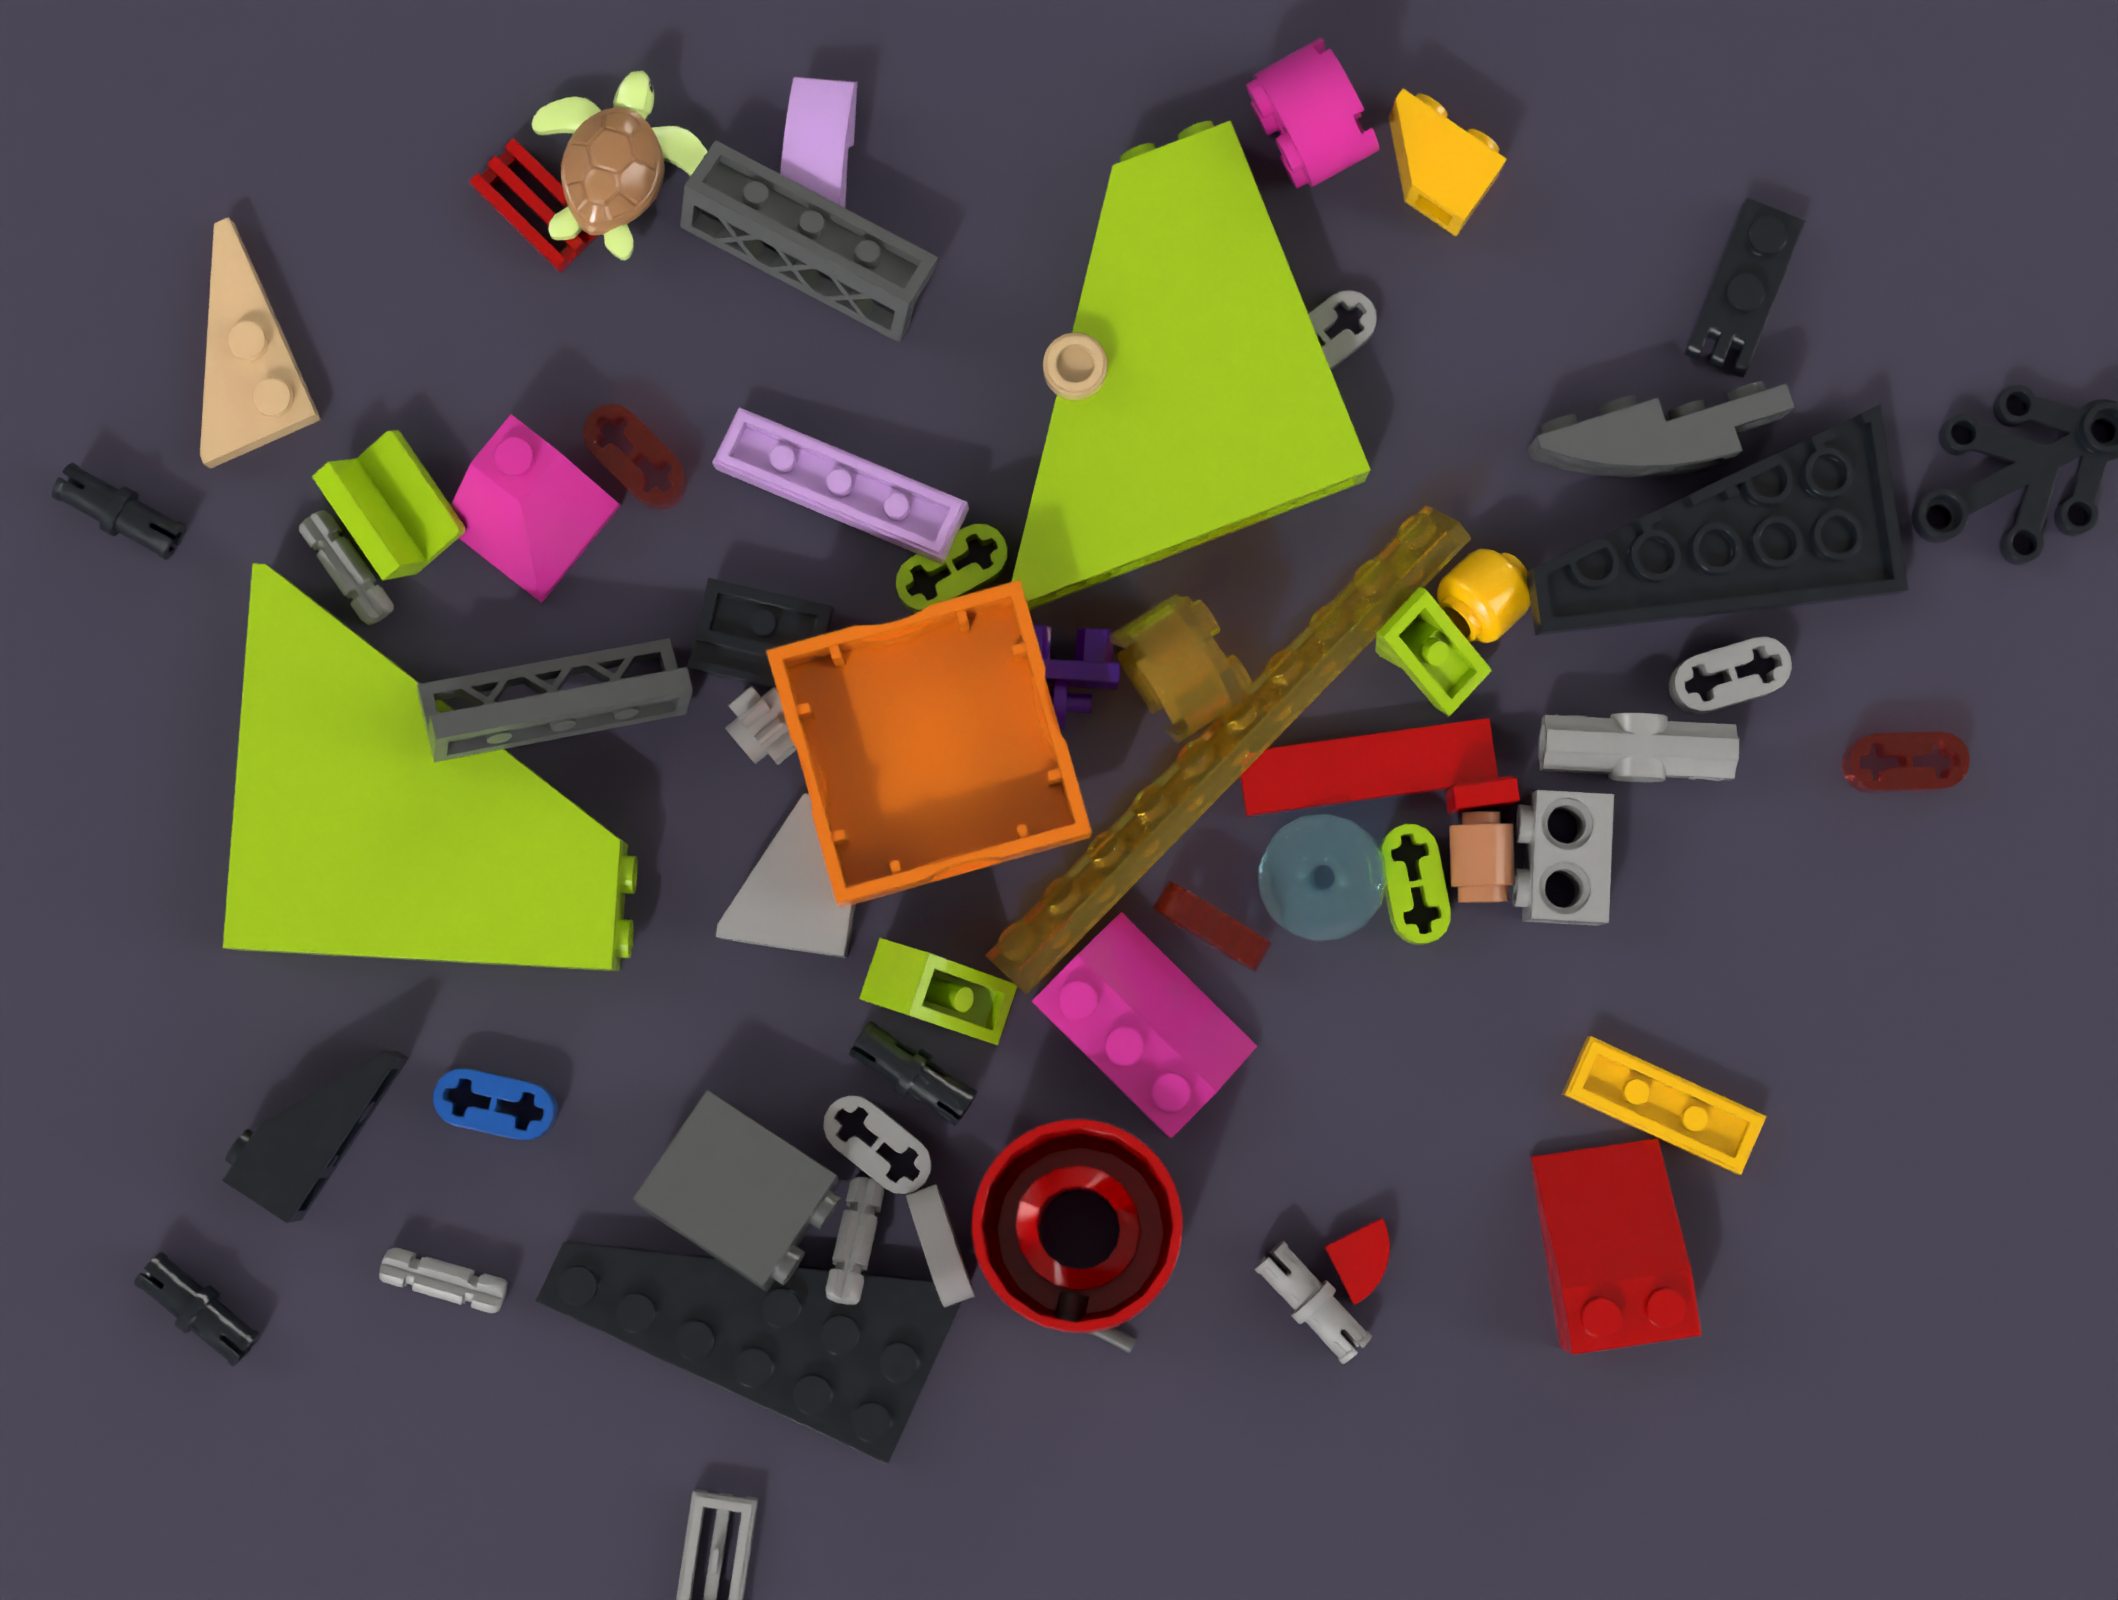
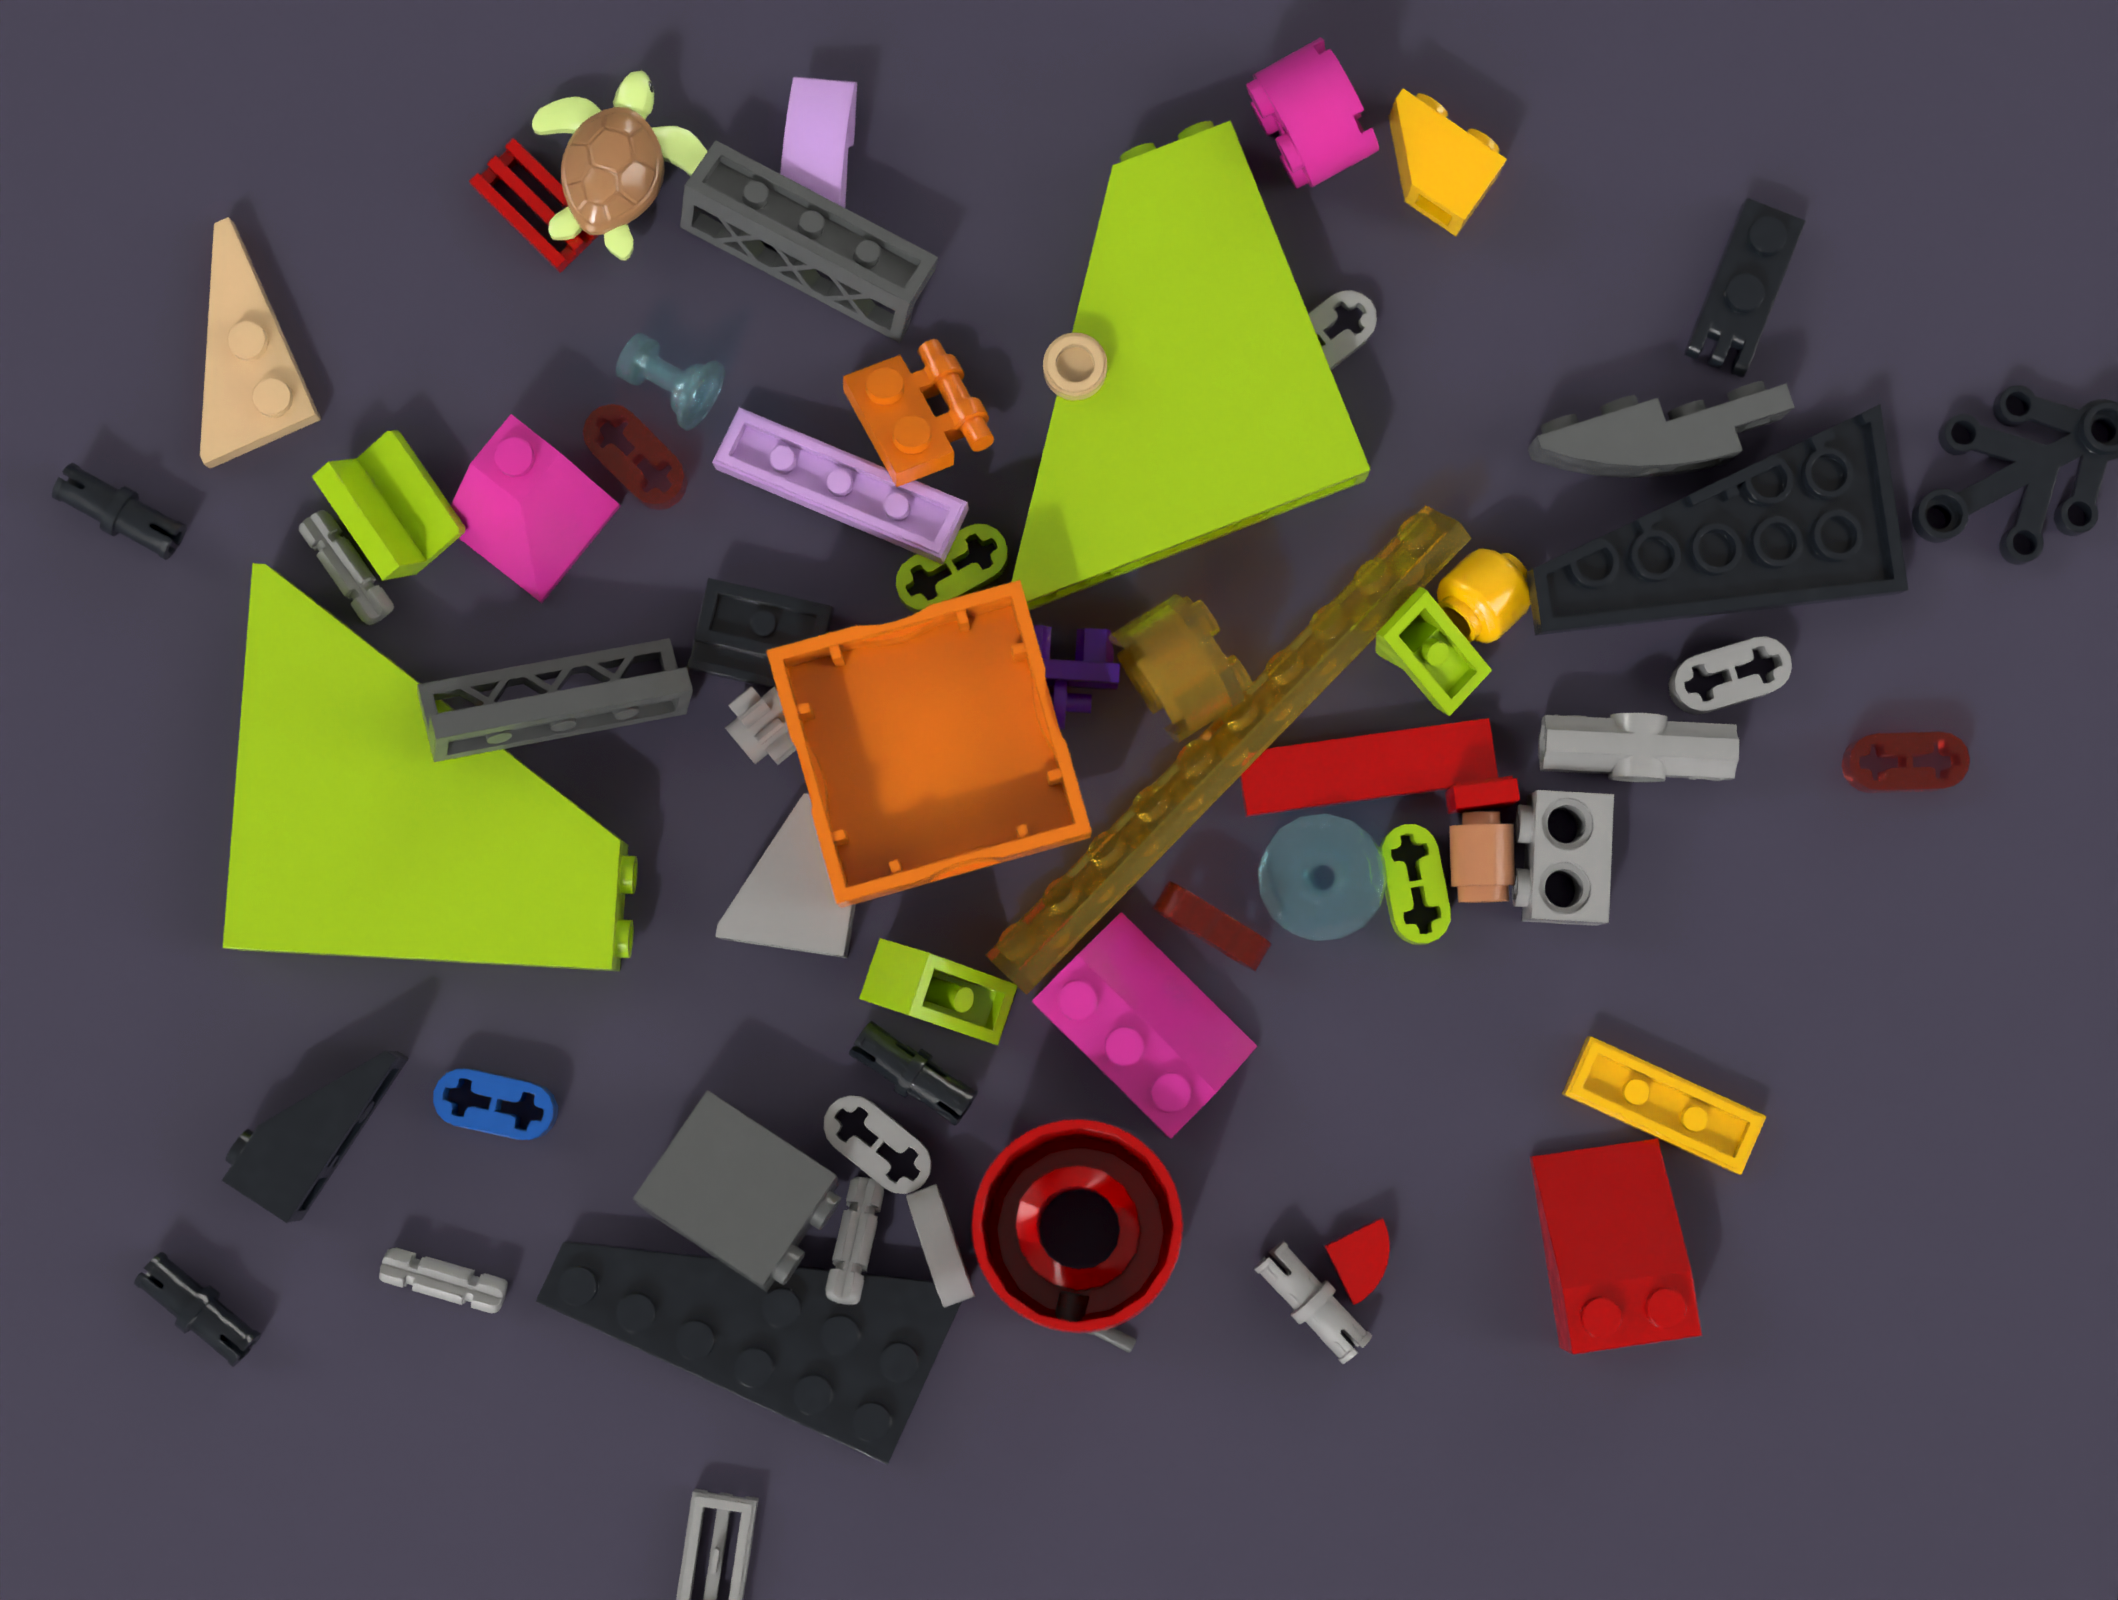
(691, 390): none -> clear light blue piece
(900, 421): none -> orange plate

